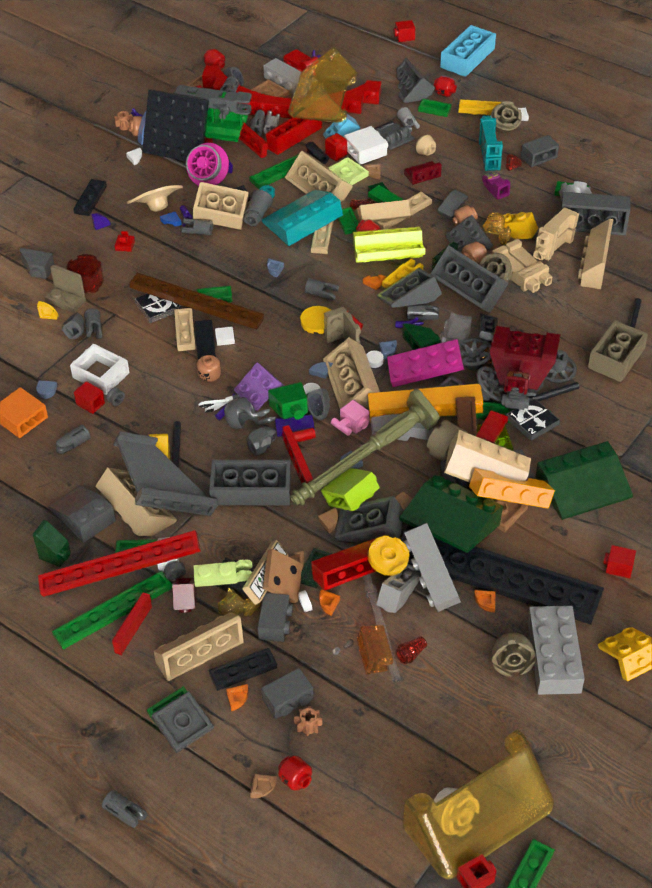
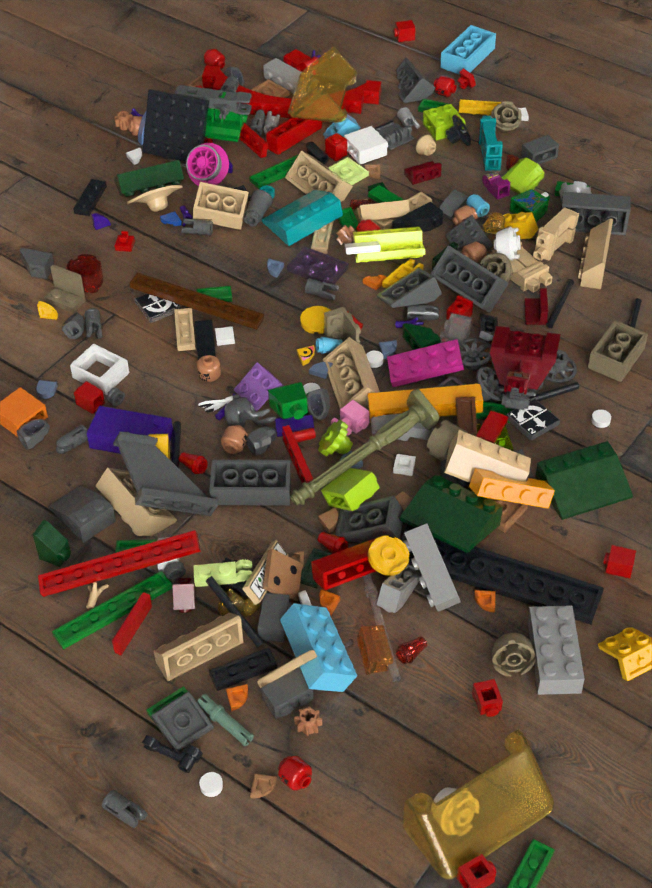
(33, 433): none -> dark grey rock
(94, 593): none -> tan bar
(111, 421): none -> dark purple brick
(149, 178): none -> dark green slope
(186, 759): none -> black brick
(195, 463): none -> red cone
(211, 784): none -> white tile
(218, 714): none -> sand green pin
(233, 609): none -> black bar
(234, 439): none -> nougat head
(287, 668): none -> tan tile
(306, 354): none -> yellow tile
(314, 629): none -> medium azure brick
(317, 266): none -> clear purple plate
(326, 344): none -> medium azure cone
(332, 542): none -> red cone
(335, 439): none -> lime plant
(345, 234): none -> nougat gear
(362, 247): none -> white tile
(404, 464): none -> white tile
(425, 217): none -> black slope
(439, 120): none -> lime brick
(456, 133): none -> black wheel
(460, 306): none -> red brick
(466, 79): none -> red tile
(479, 204): none -> medium azure brick
(487, 697): none -> red brick
(508, 243): none -> white cone
(524, 175): none -> lime slope
(530, 202): none -> green torso
(537, 309): none -> dark red panel
(560, 303): none -> black bar
(601, 418): none -> white tile

